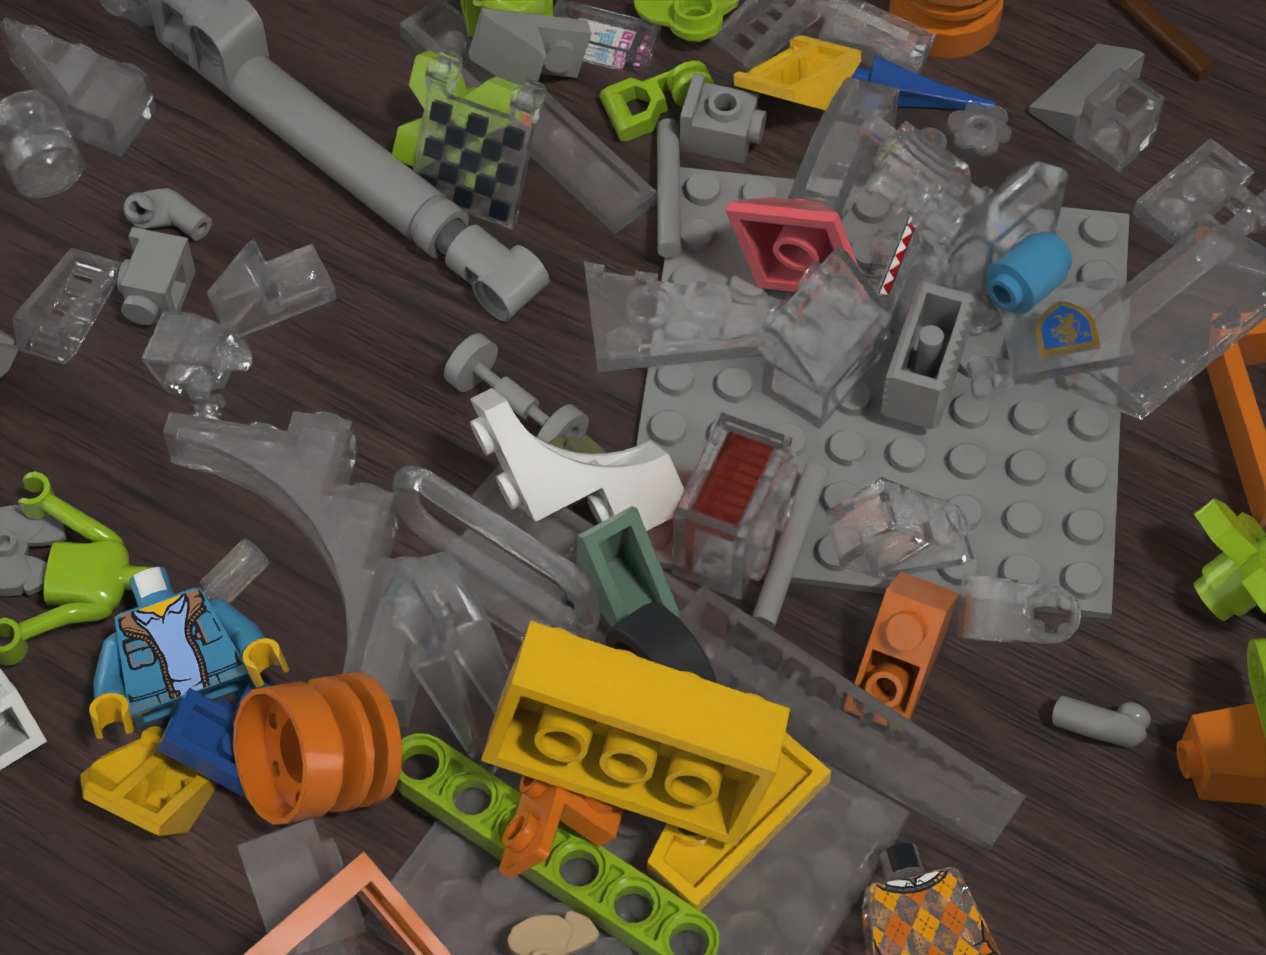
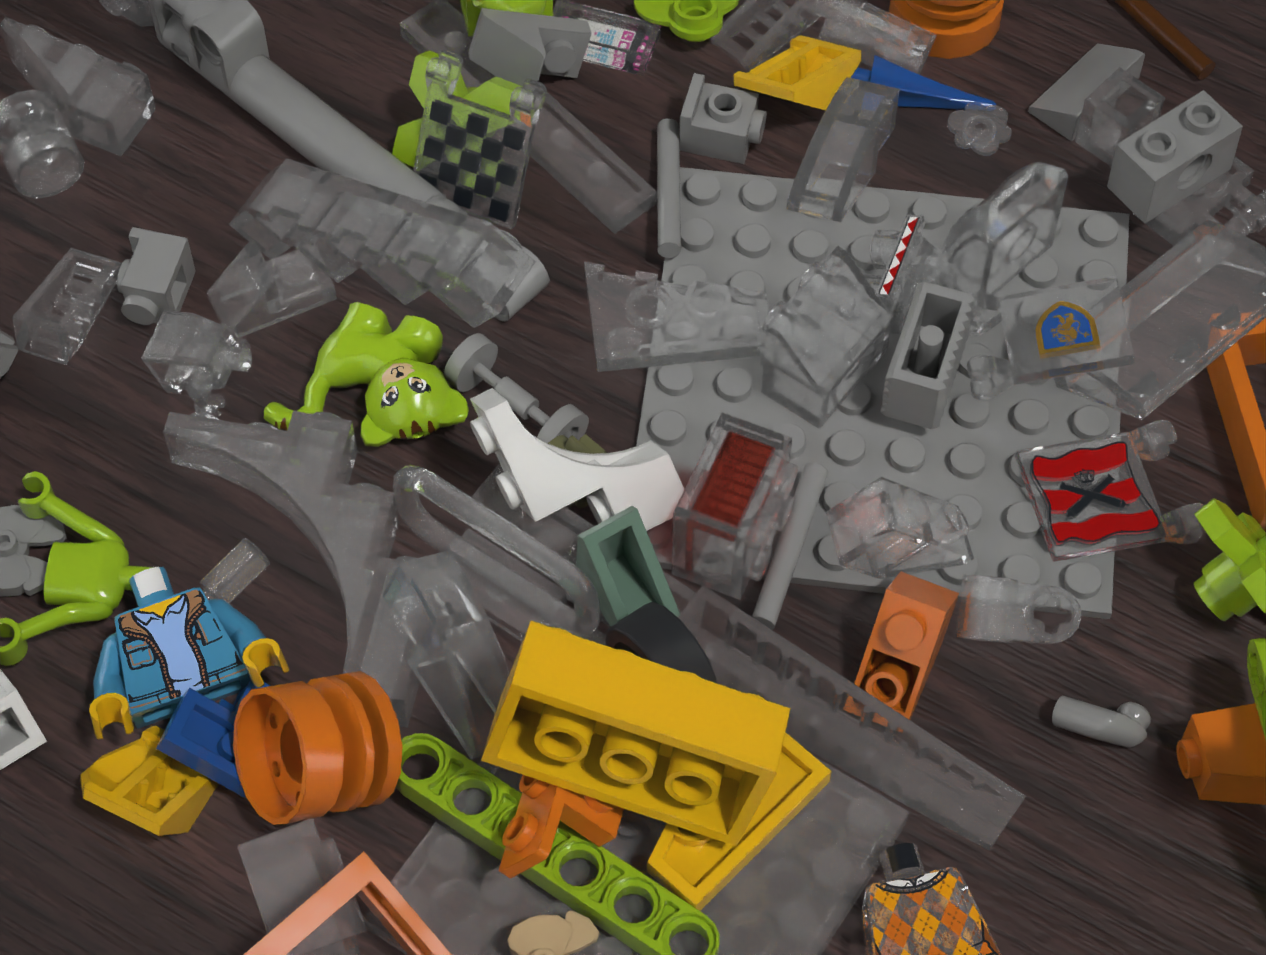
(164, 209): light grey arm -> none
(388, 235): none -> clear brick
(403, 392): none -> lime animal
(651, 90): lime piece -> none
(785, 238): coral slope -> none
(921, 176): clear piece -> none
(1028, 272): dark azure brick -> none
(1098, 496): none -> clear flag
(1174, 156): none -> light grey brick

